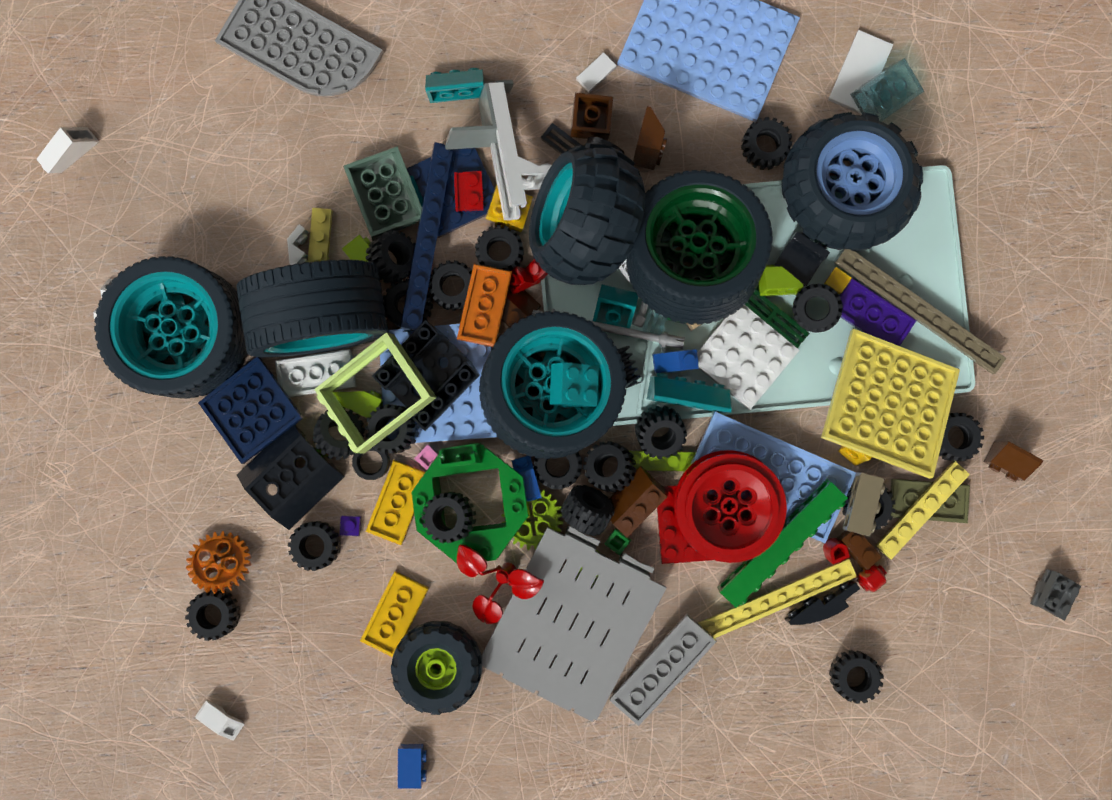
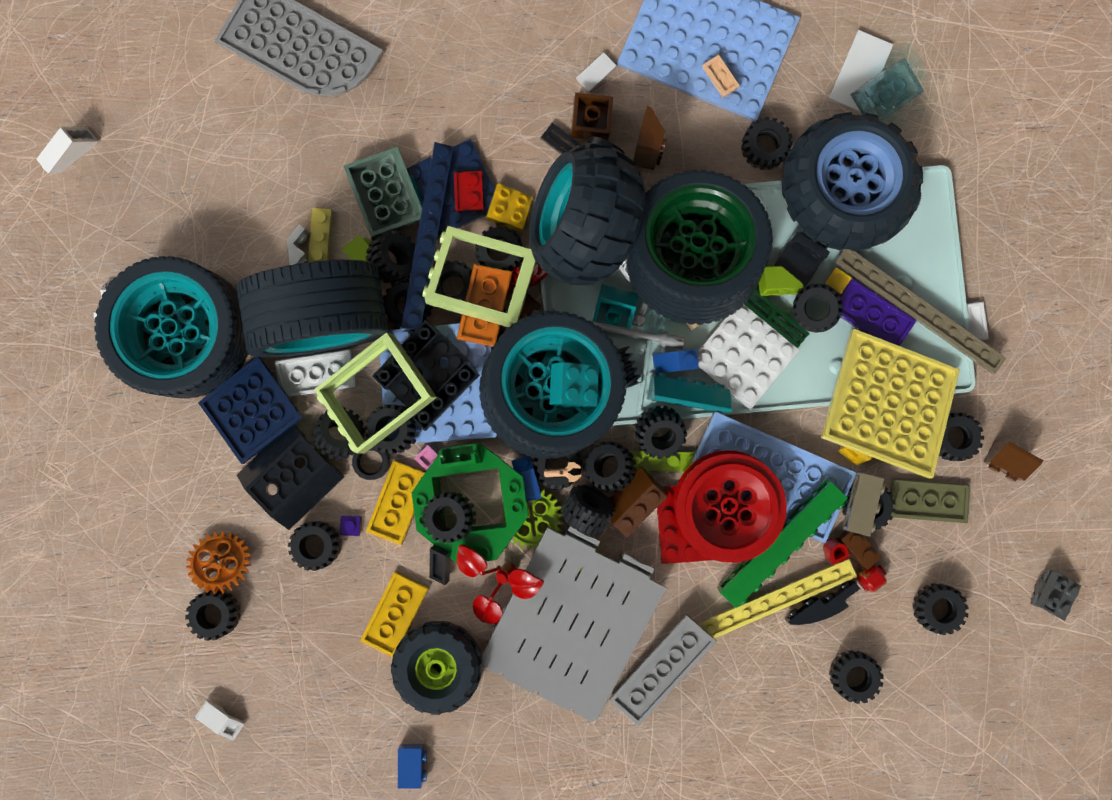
(360, 401): lime slope -> none
(439, 564): none -> black tile
(454, 85): teal slope -> none
(473, 310): none -> yellowish green window
(498, 135): white piece -> none
(563, 472): none -> light nougat bar
(617, 541): green brick -> none
(720, 76): none -> light nougat plate
(922, 510): light yellow plate -> none
(954, 616): none -> black tyre
(977, 320): none -> white tile

